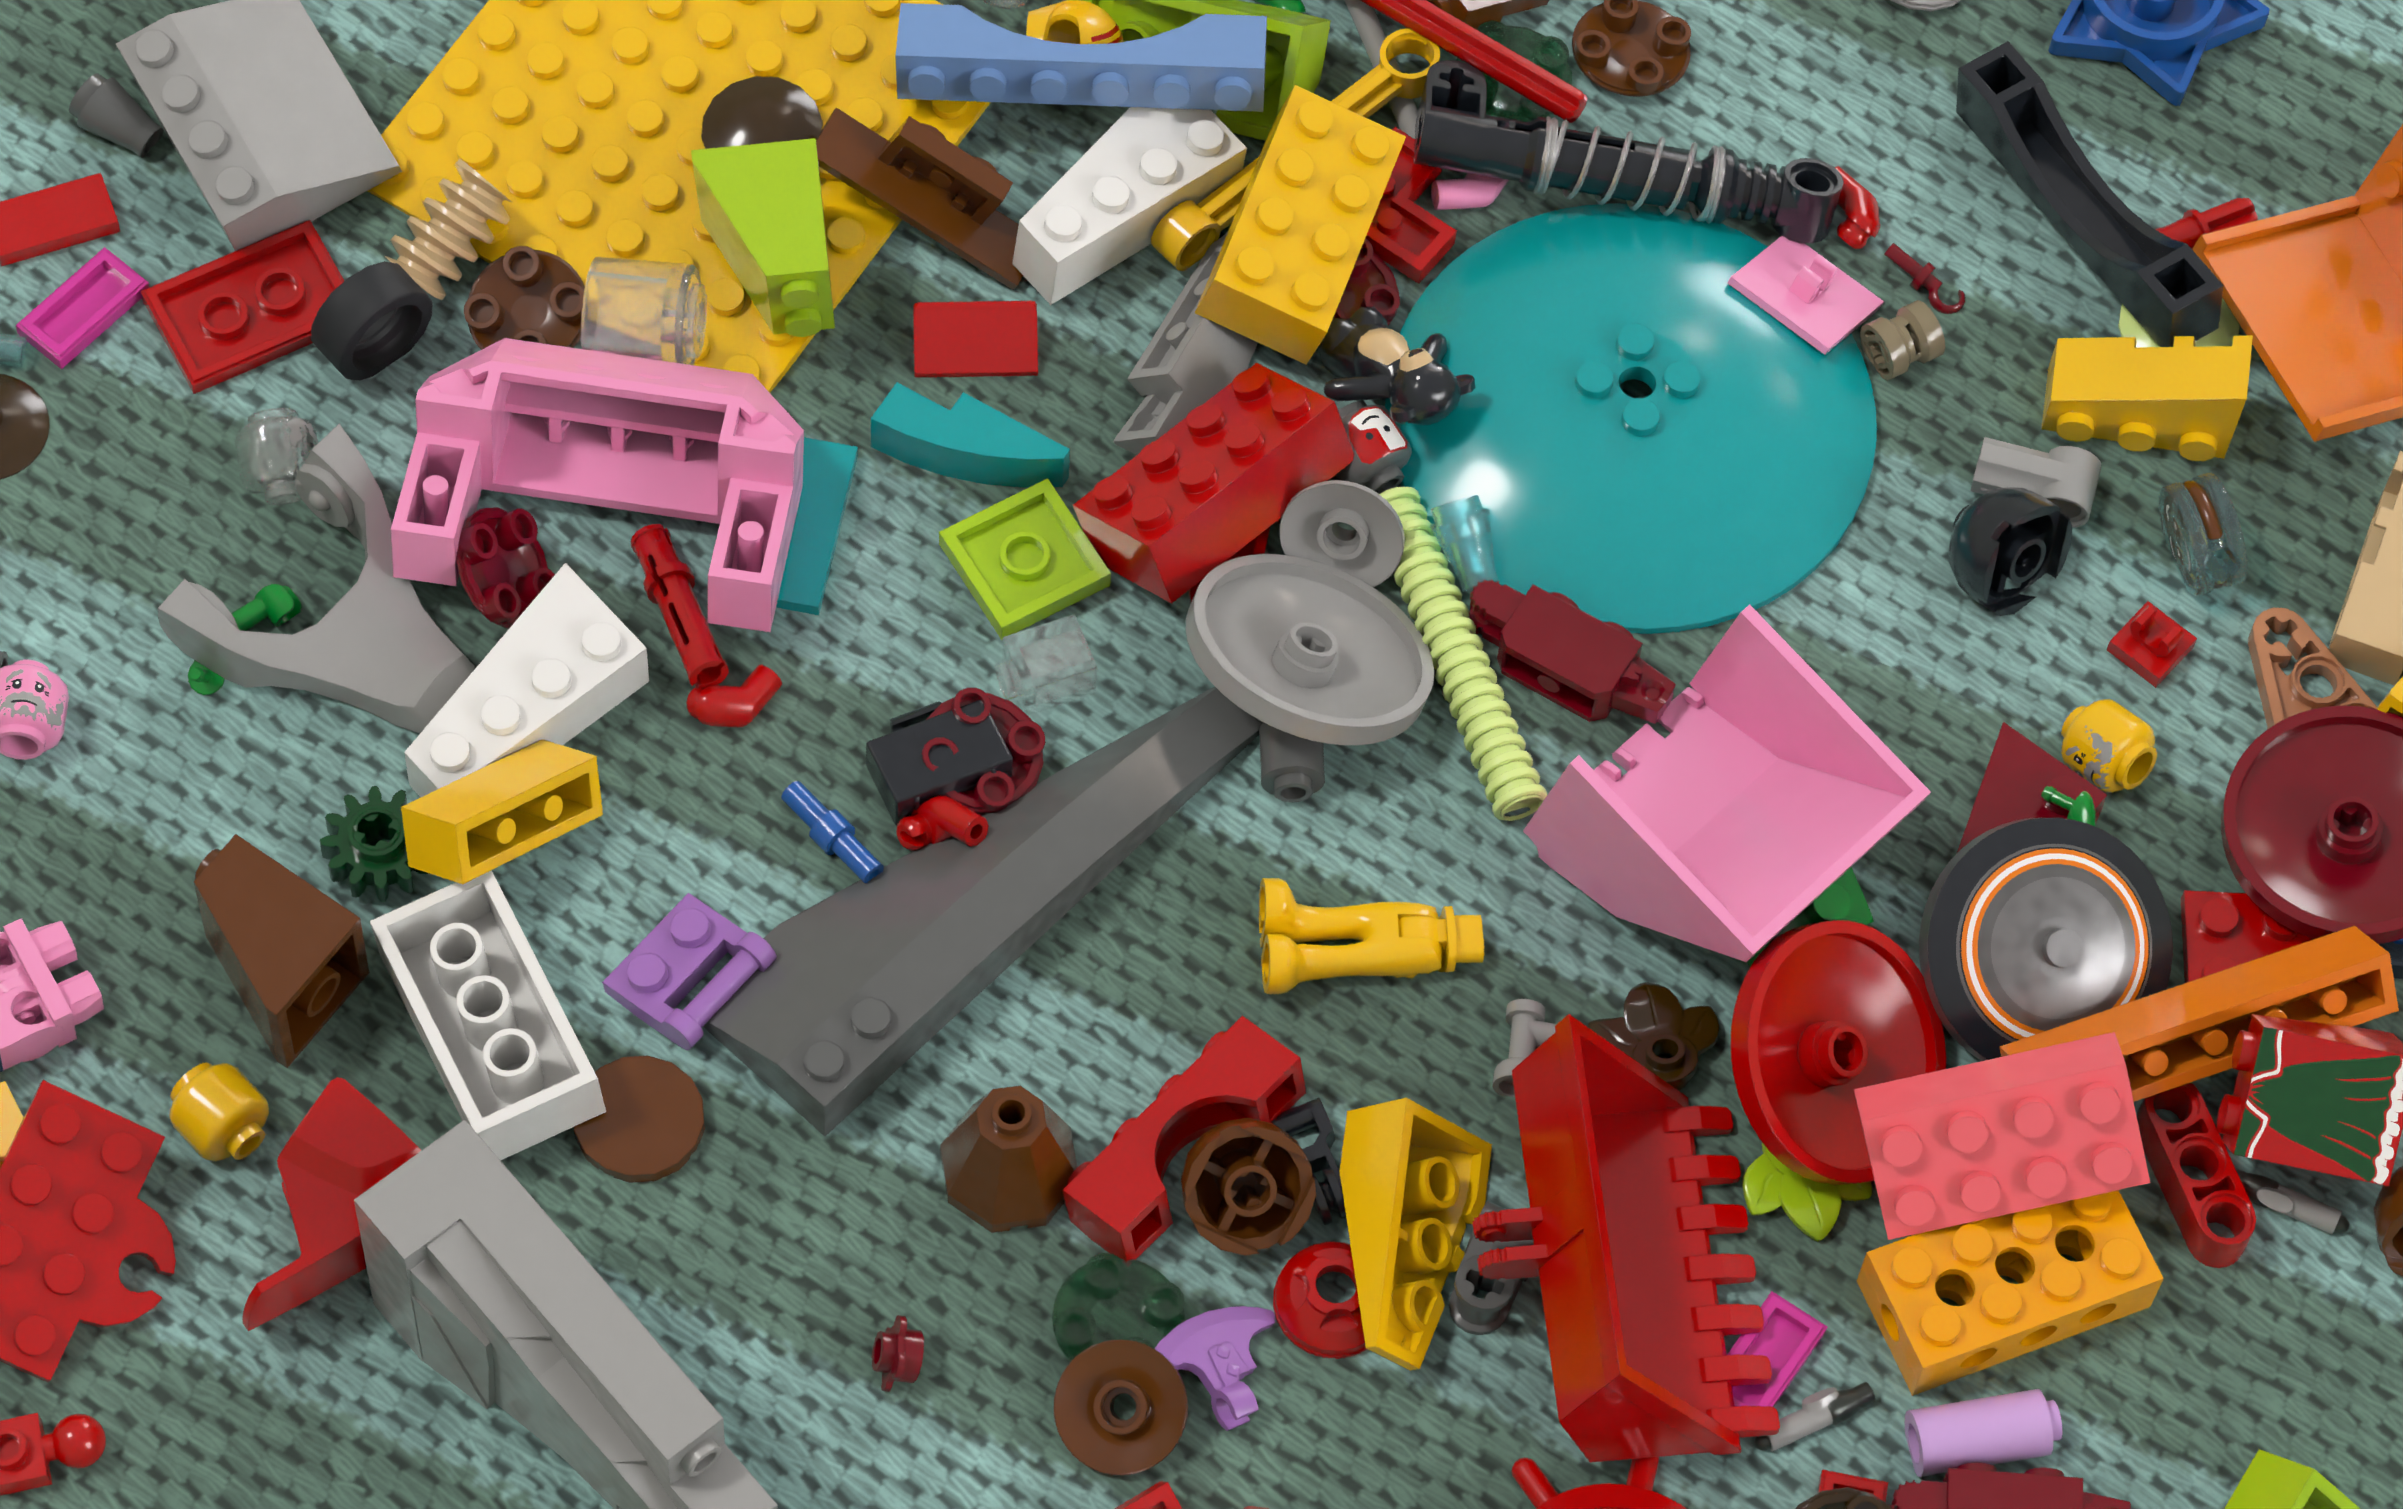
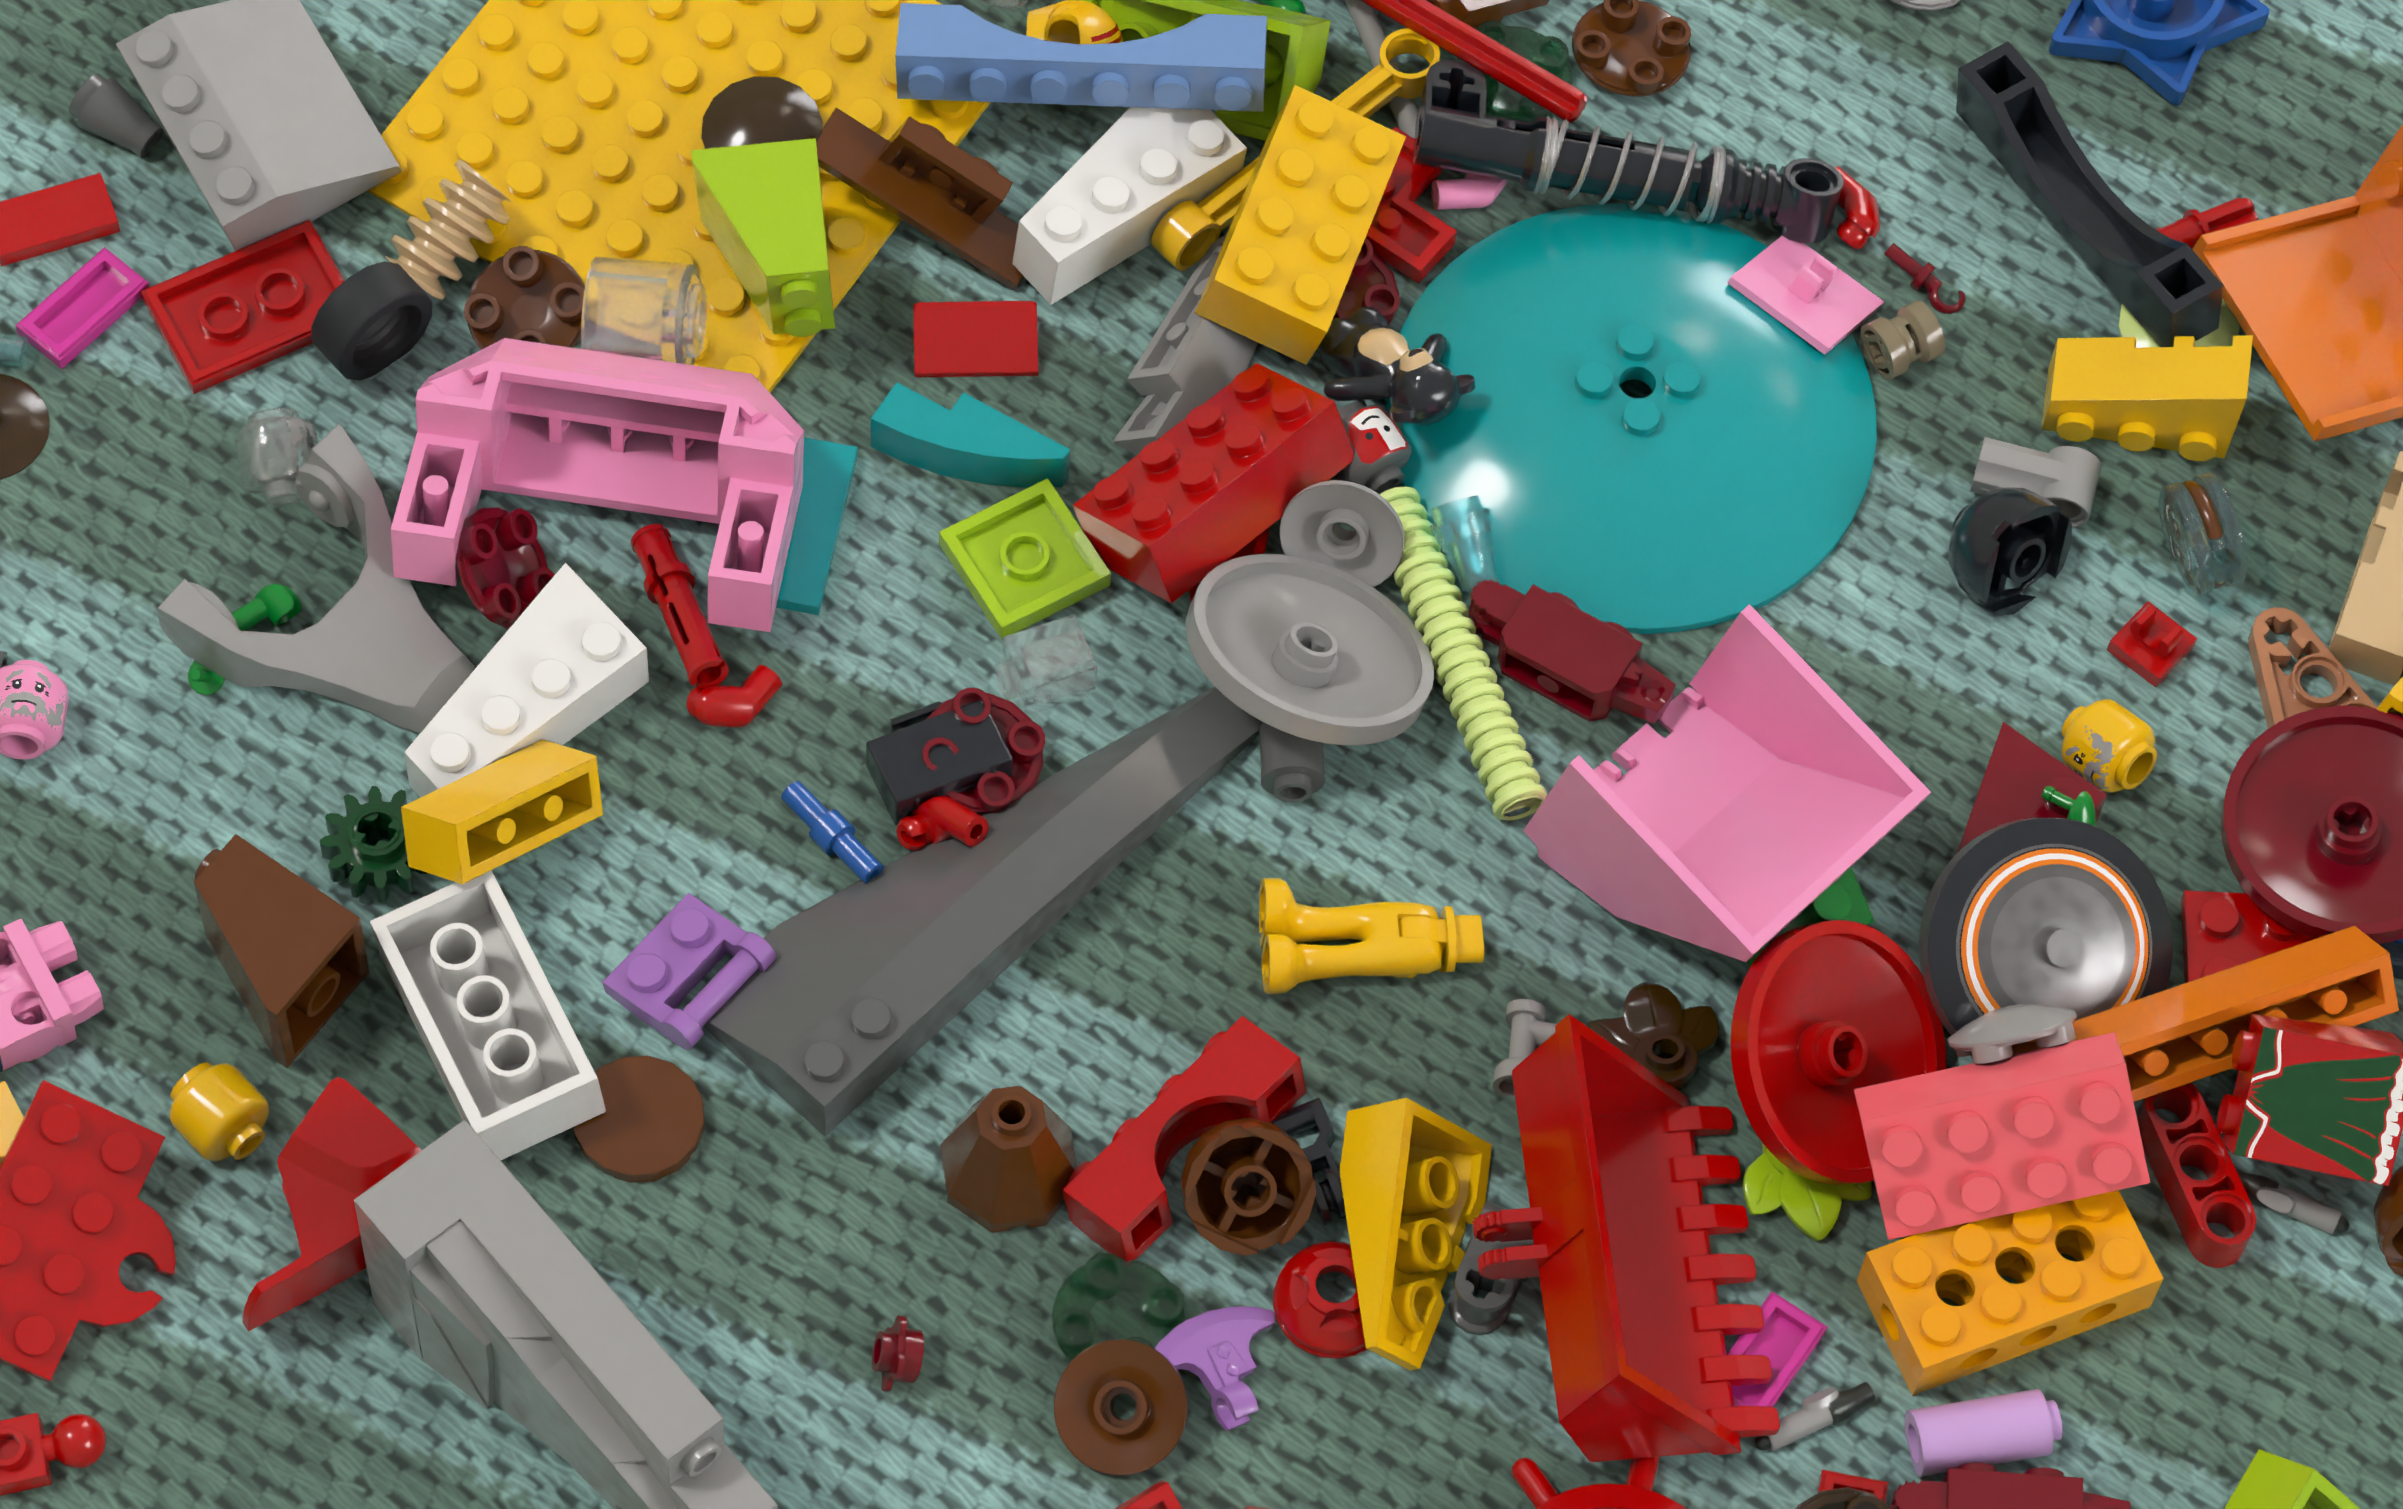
(1993, 1033): none -> light grey dish

